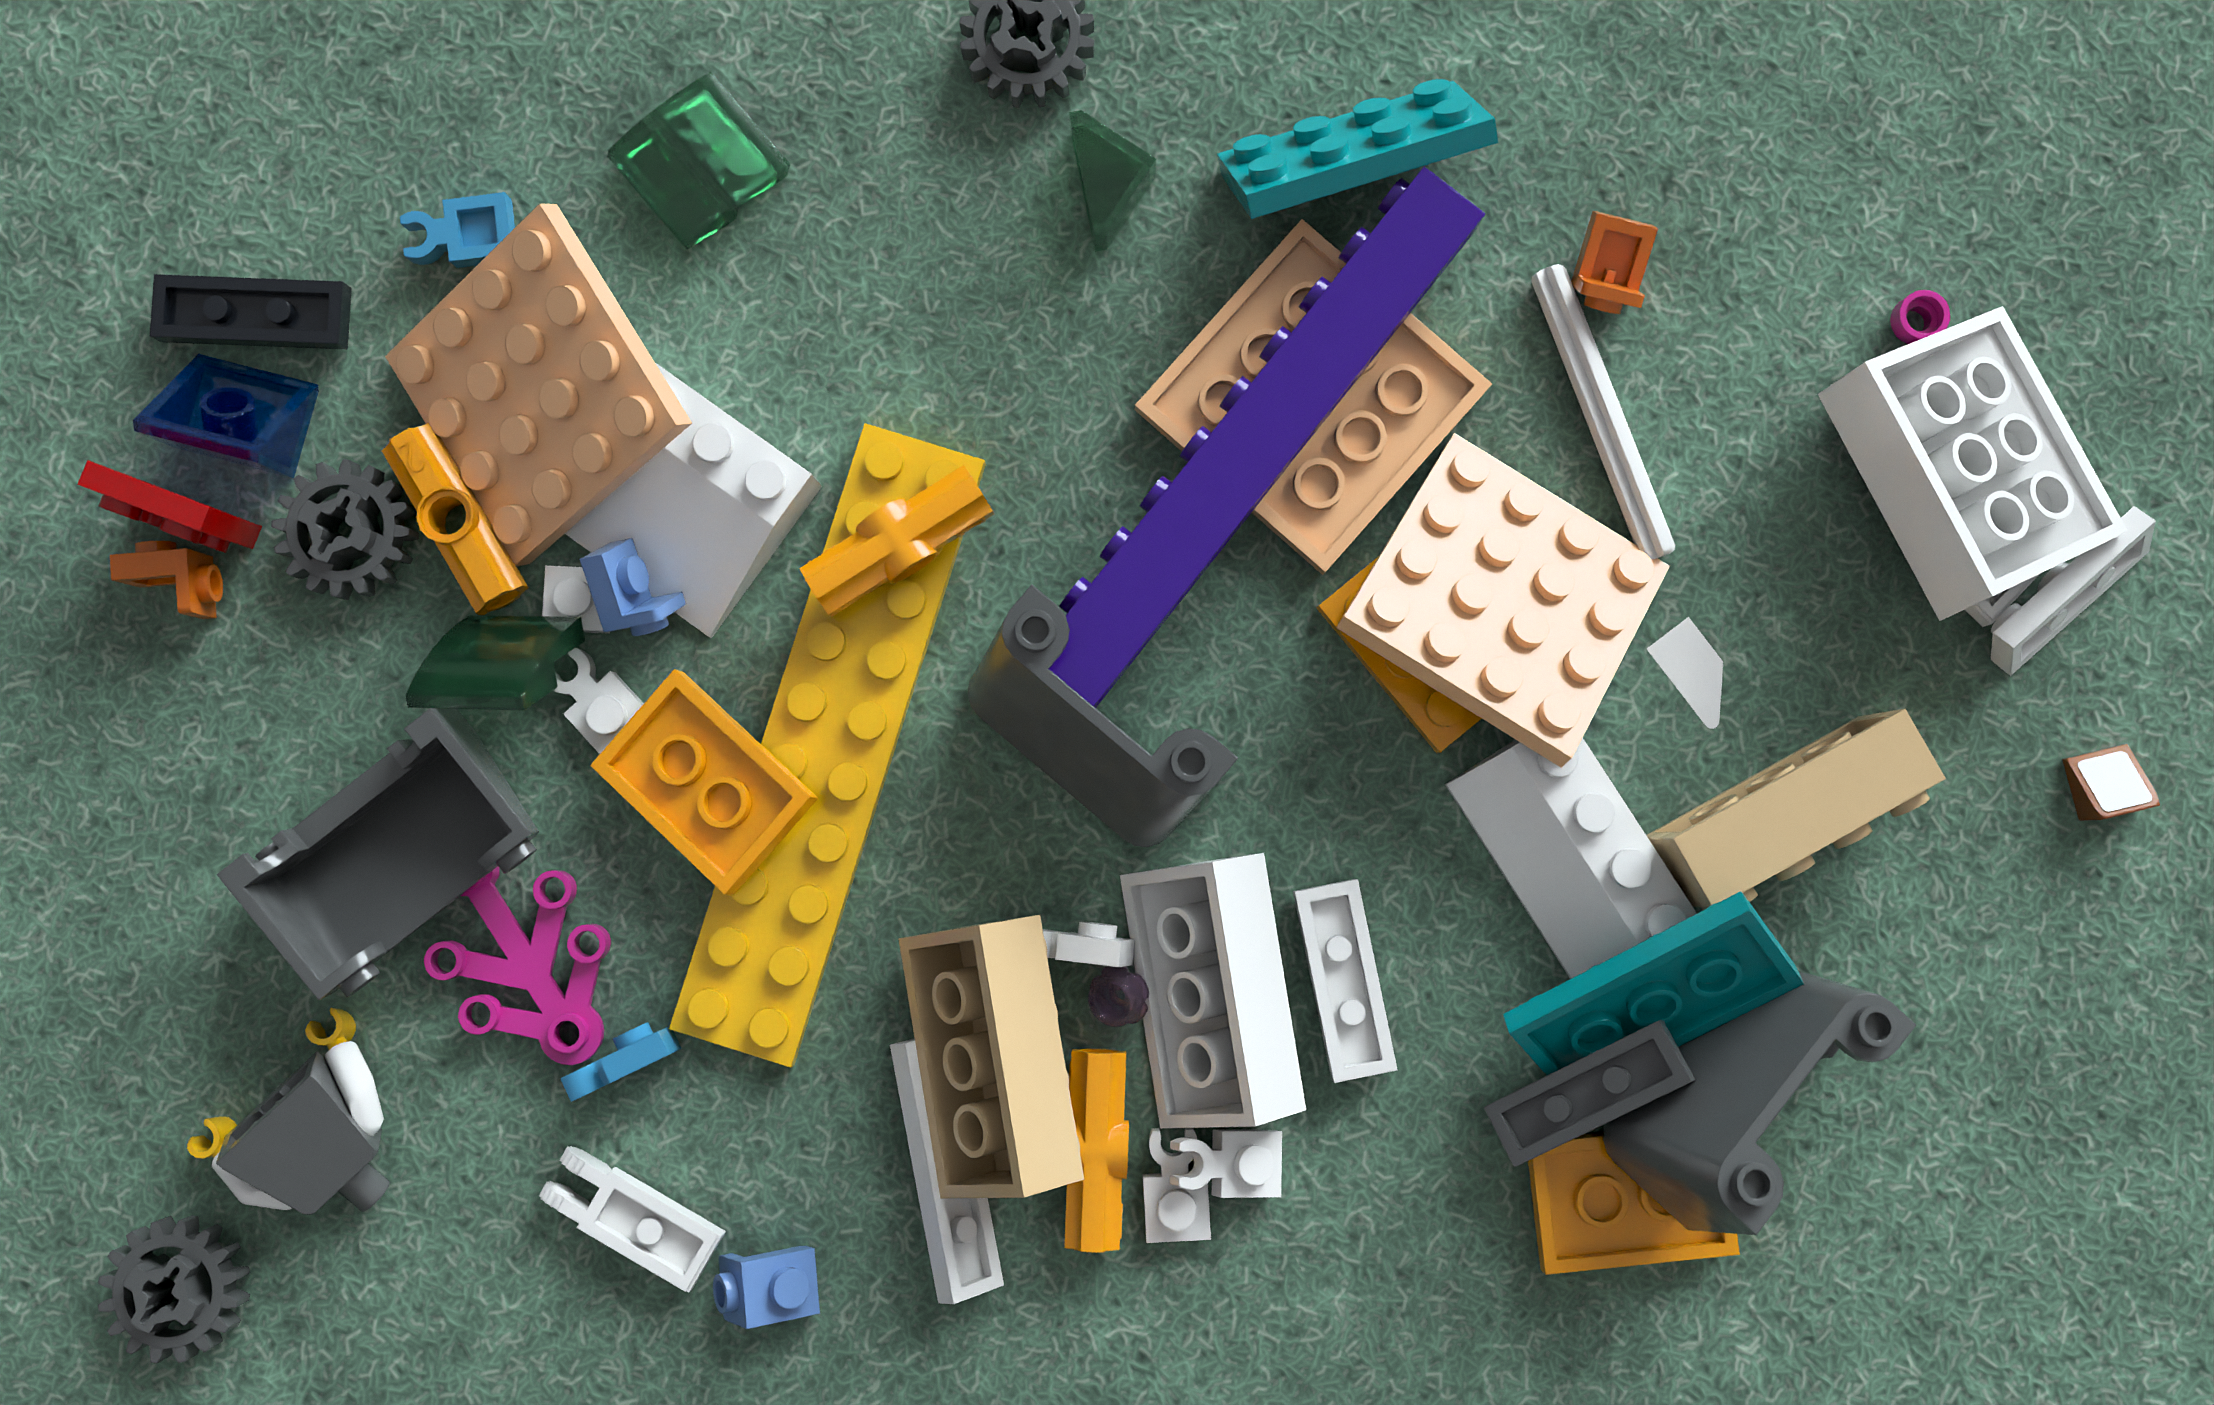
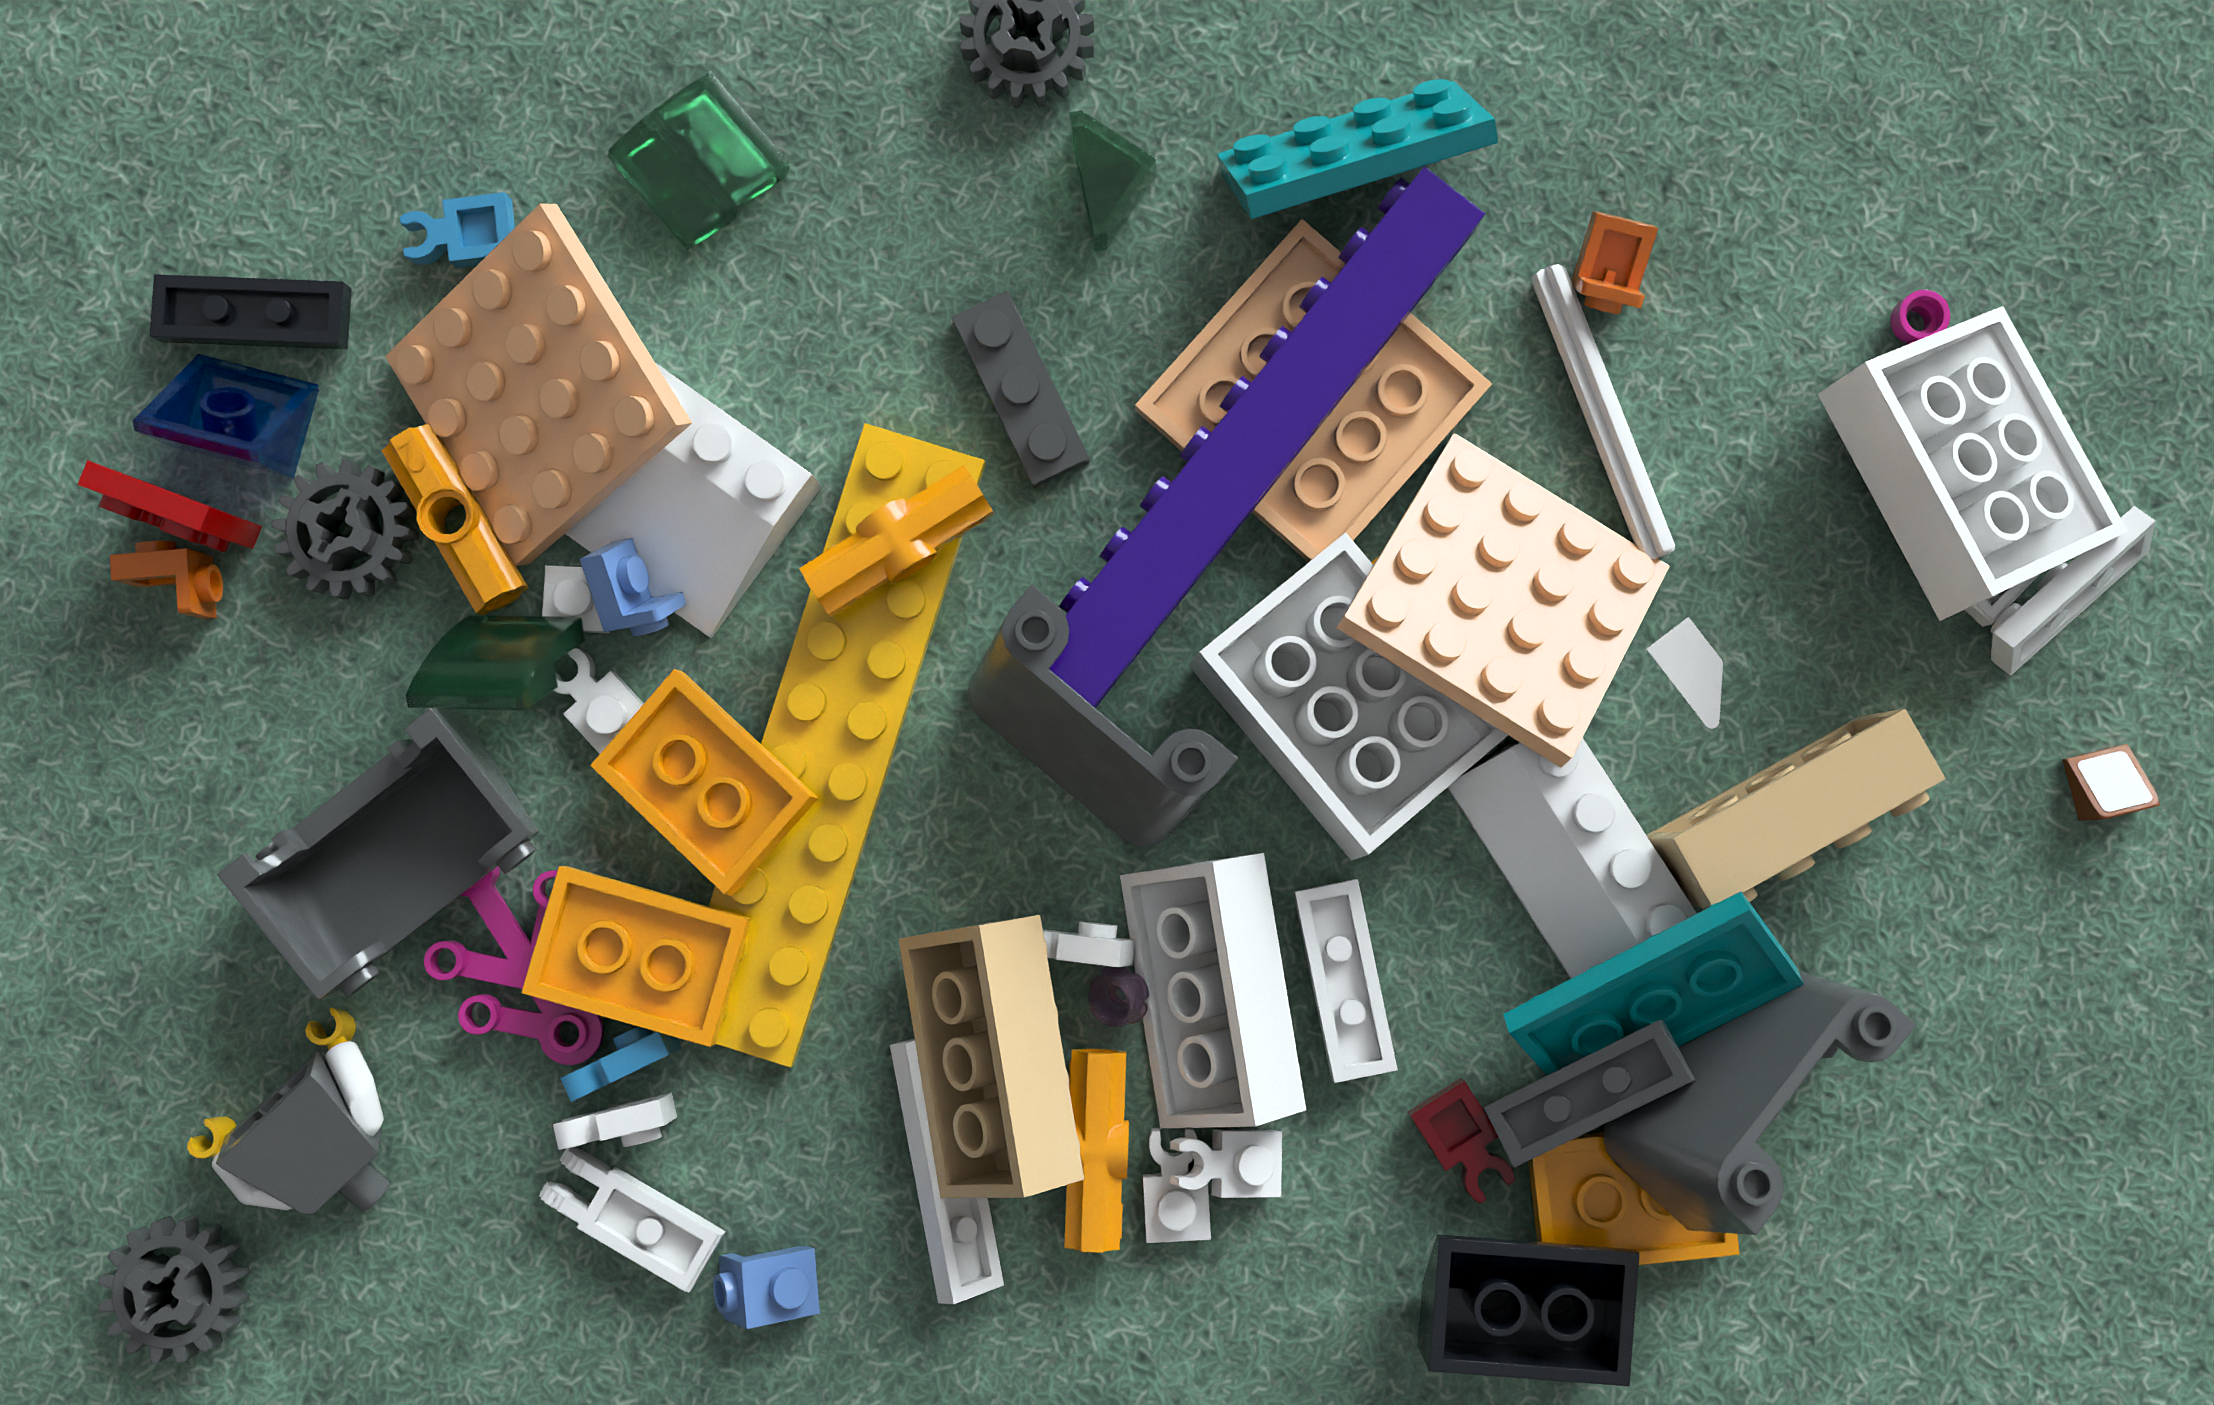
(633, 1121): none -> white plate
(636, 956): none -> light orange plate
(1020, 389): none -> dark grey plate
(1332, 715): none -> white slope
(1457, 1132): none -> dark red plate
(1529, 1310): none -> black slope

